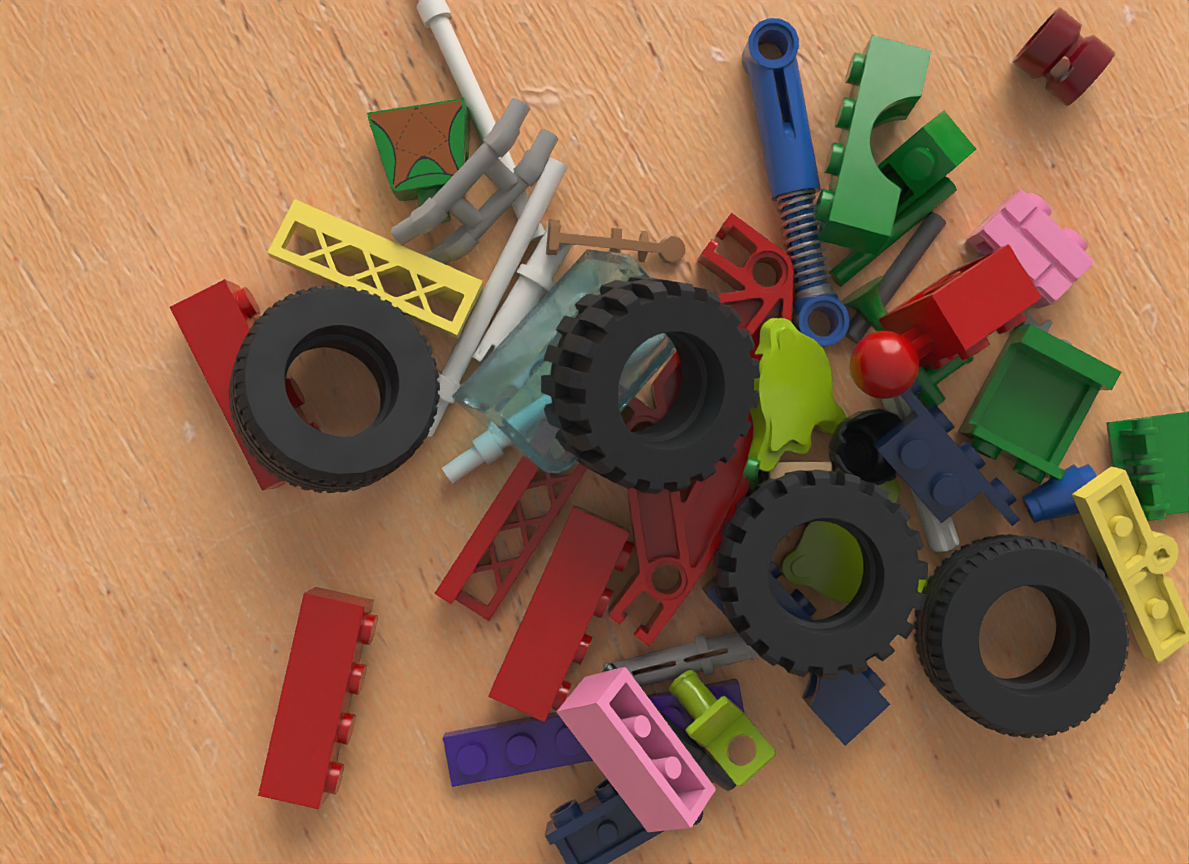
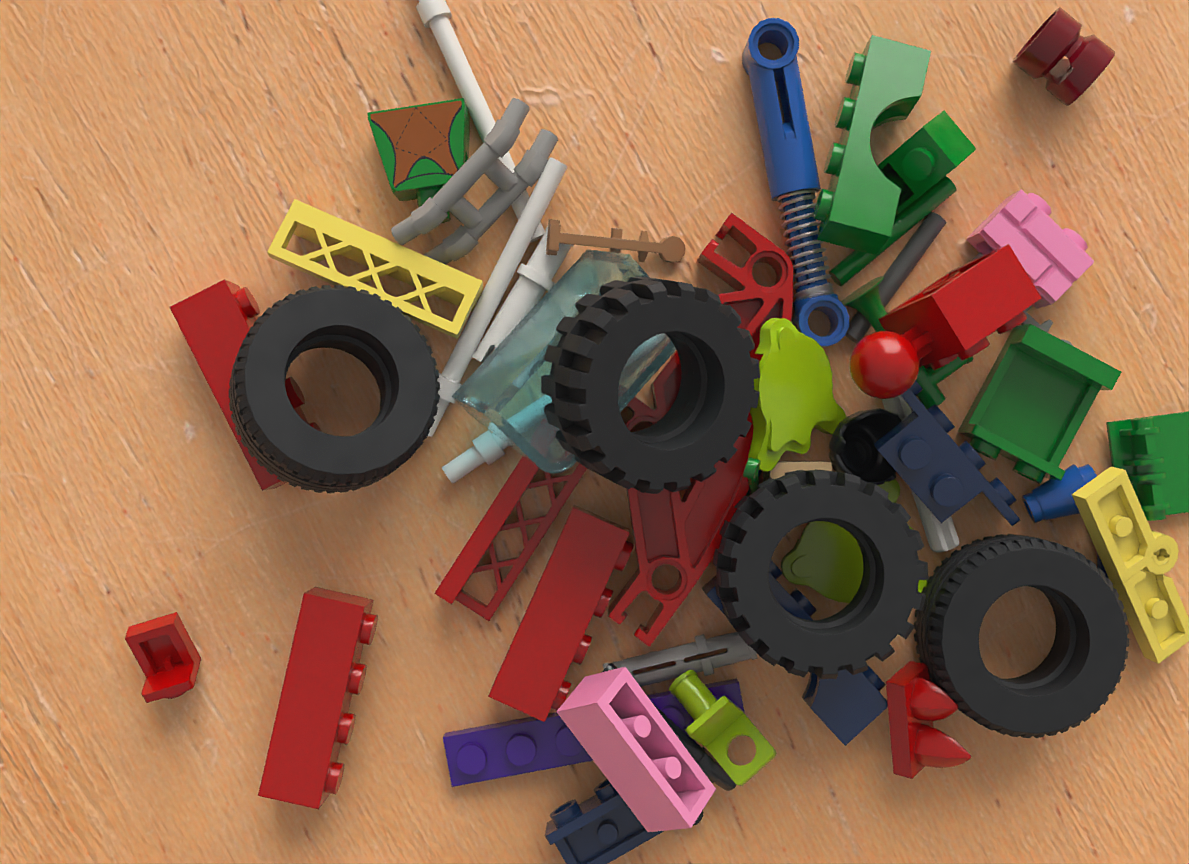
(164, 656): none -> red bracket
(911, 710): none -> red tile

